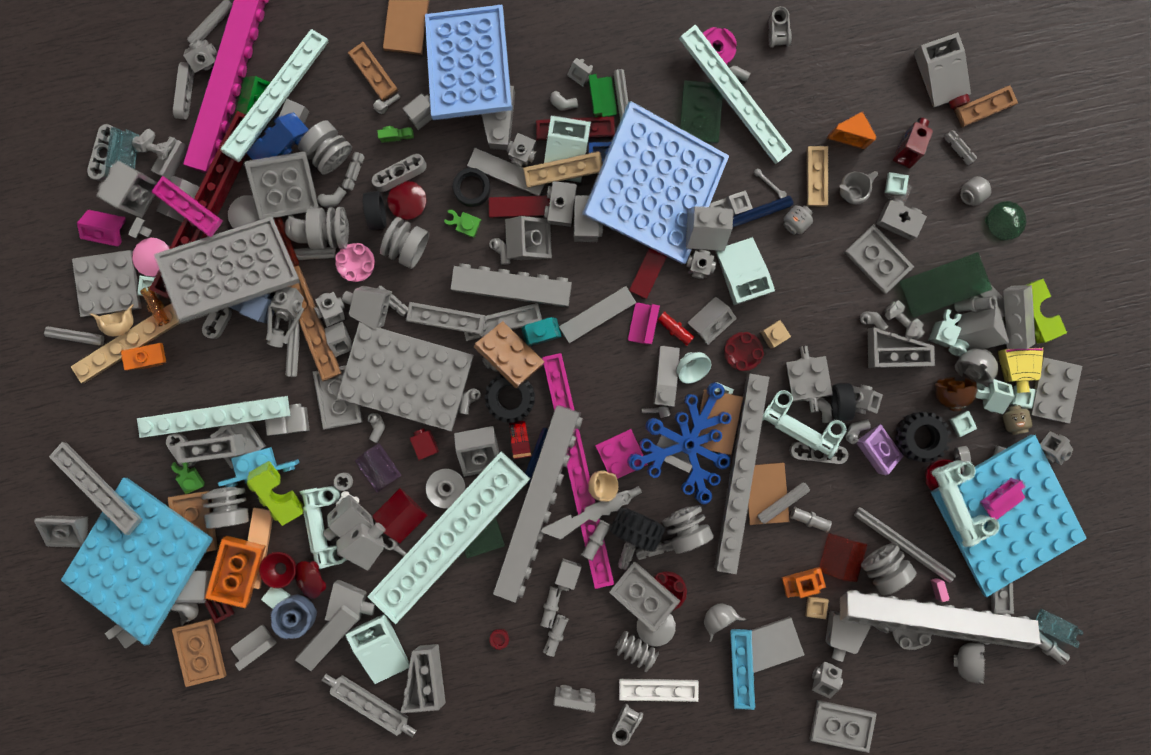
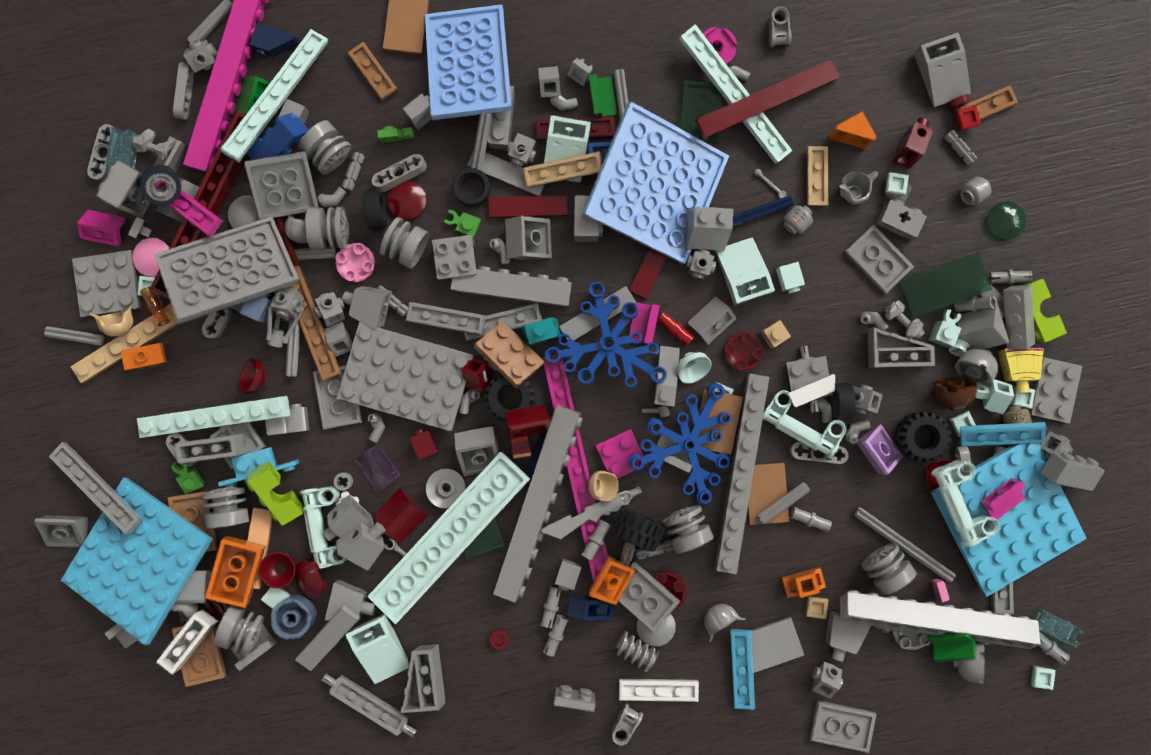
(155, 174): none -> wheel
(187, 641): none -> white brick
(239, 630): none -> light grey wheel
(252, 376): none -> dark red piece
(271, 41): none -> dark blue slope
(381, 107): light grey hand -> none
(454, 257): none -> light grey bracket
(476, 374): none -> dark red brick
(481, 140): none -> light grey axle
(527, 422): none -> dark red slope
(549, 81): none -> light grey brick
(561, 203): light grey brick -> none
(589, 608): none -> dark blue slope
(611, 581): none -> orange slope
(628, 356): none -> blue plant
(738, 202): light grey slope -> none
(767, 99): none -> dark red tile
(790, 277): none -> light aqua brick
(813, 391): none -> white sticker
(843, 557): clear red slope -> none
(953, 647): none -> green panel
(968, 118): none -> red tile
(1003, 434): none -> medium azure tile
(1010, 277): none -> light grey pin
(1043, 677): none -> light aqua tile
(1073, 471): none -> light grey brick

